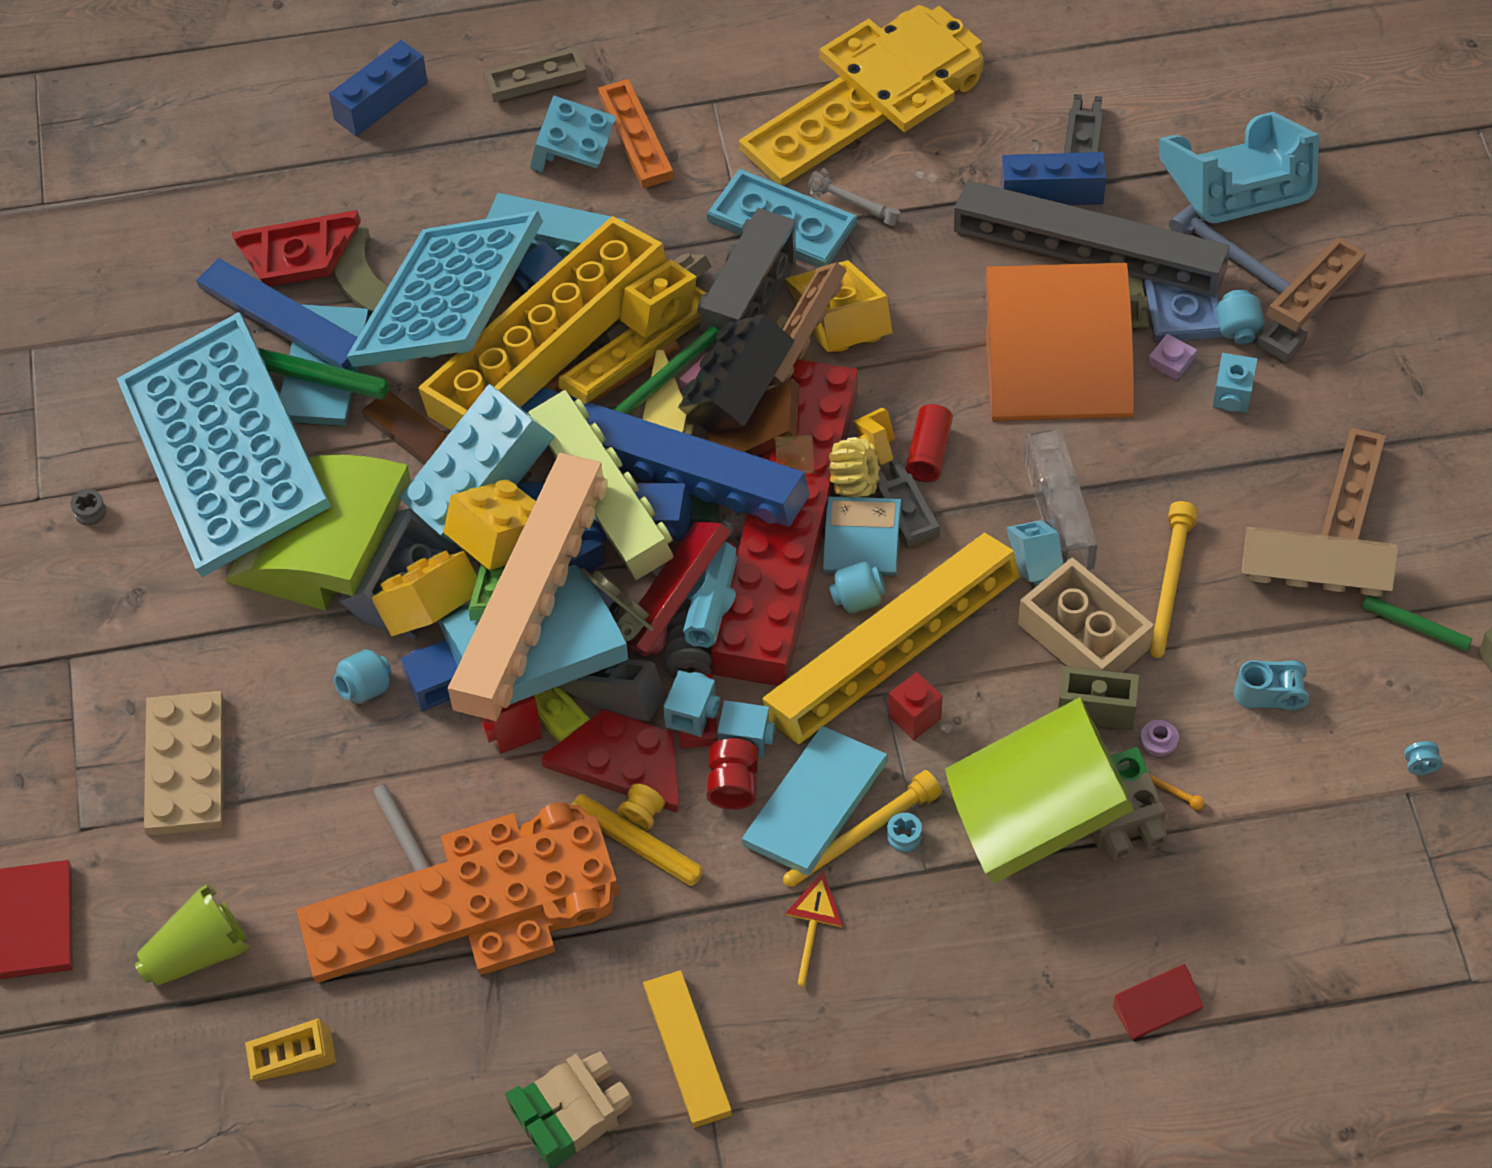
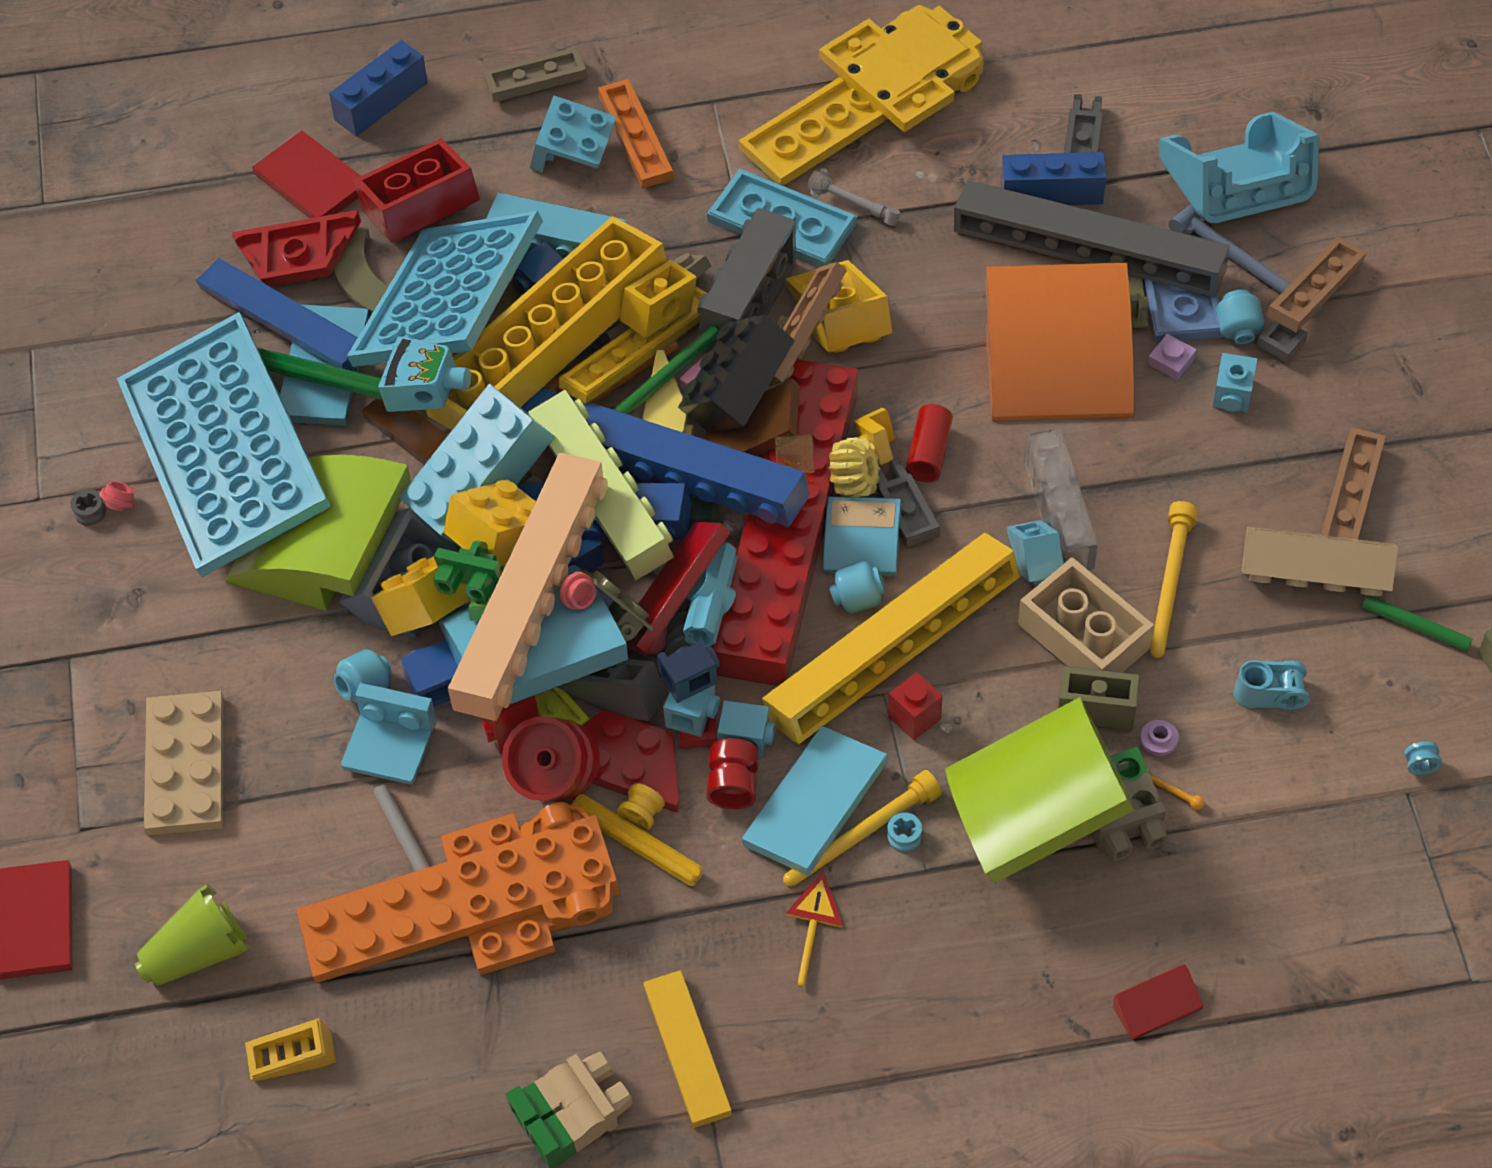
(118, 495): none -> coral plate
(308, 176): none -> red tile
(389, 734): none -> medium azure bracket
(416, 190): none -> red brick
(420, 376): none -> medium azure torso
(470, 567): none -> green hips
(550, 759): none -> red wheel
(577, 591): none -> coral plate
(688, 670): none -> dark blue brick

